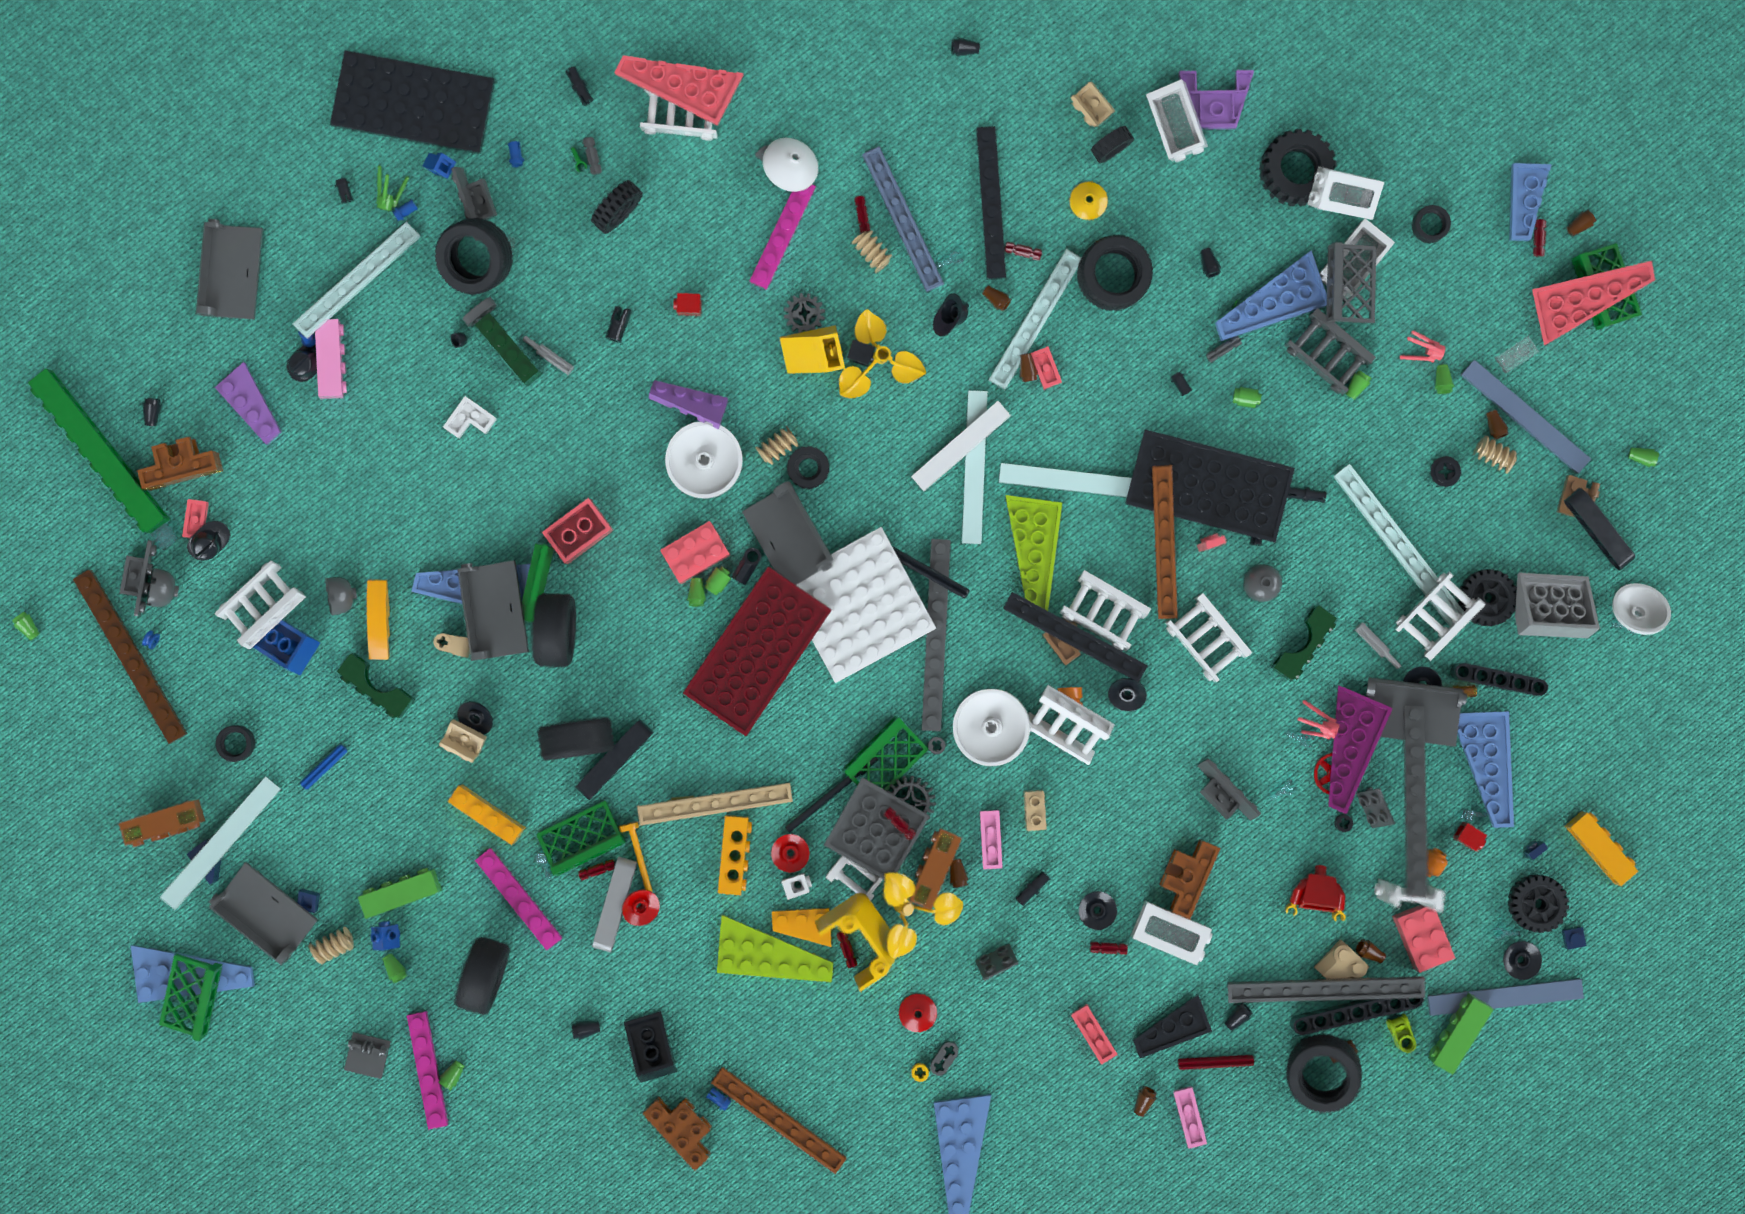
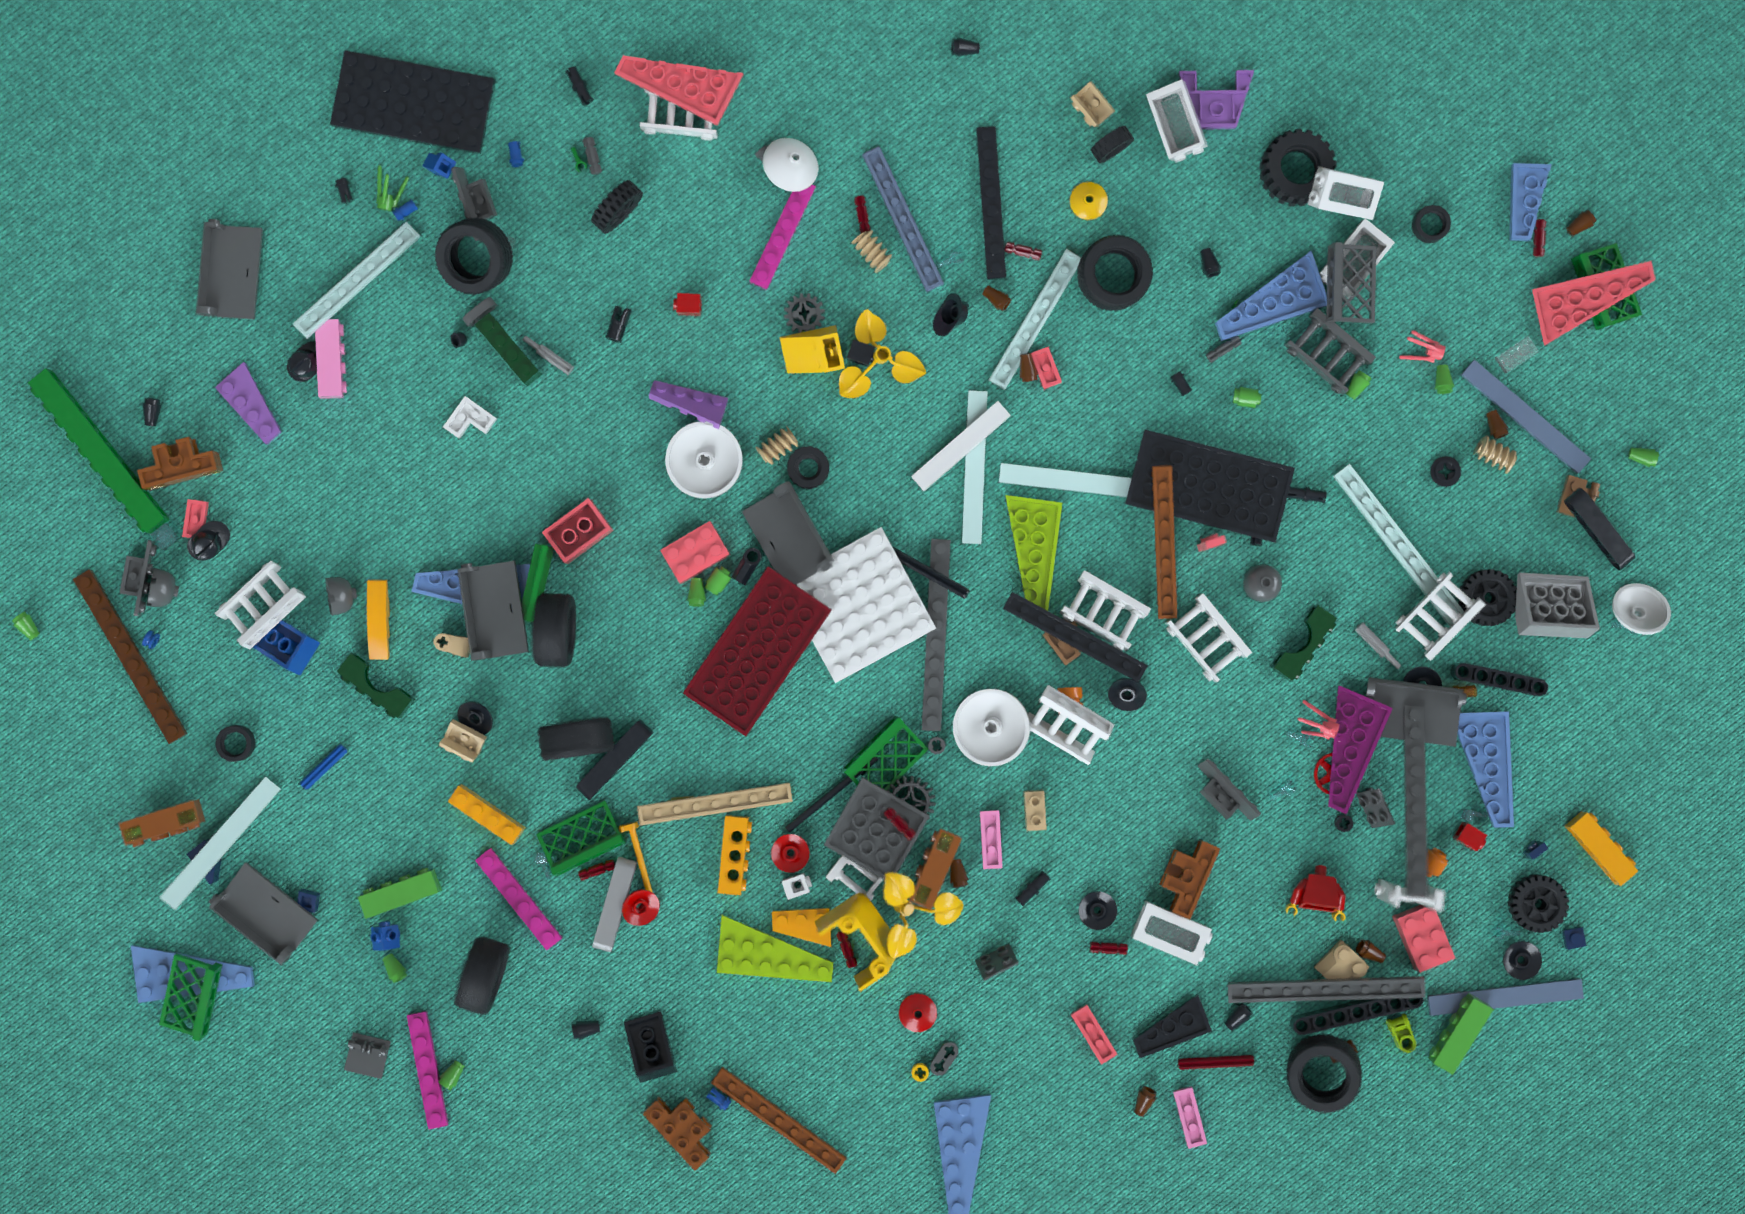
(311, 341): blue pin -> none
(332, 947): tan piece -> none

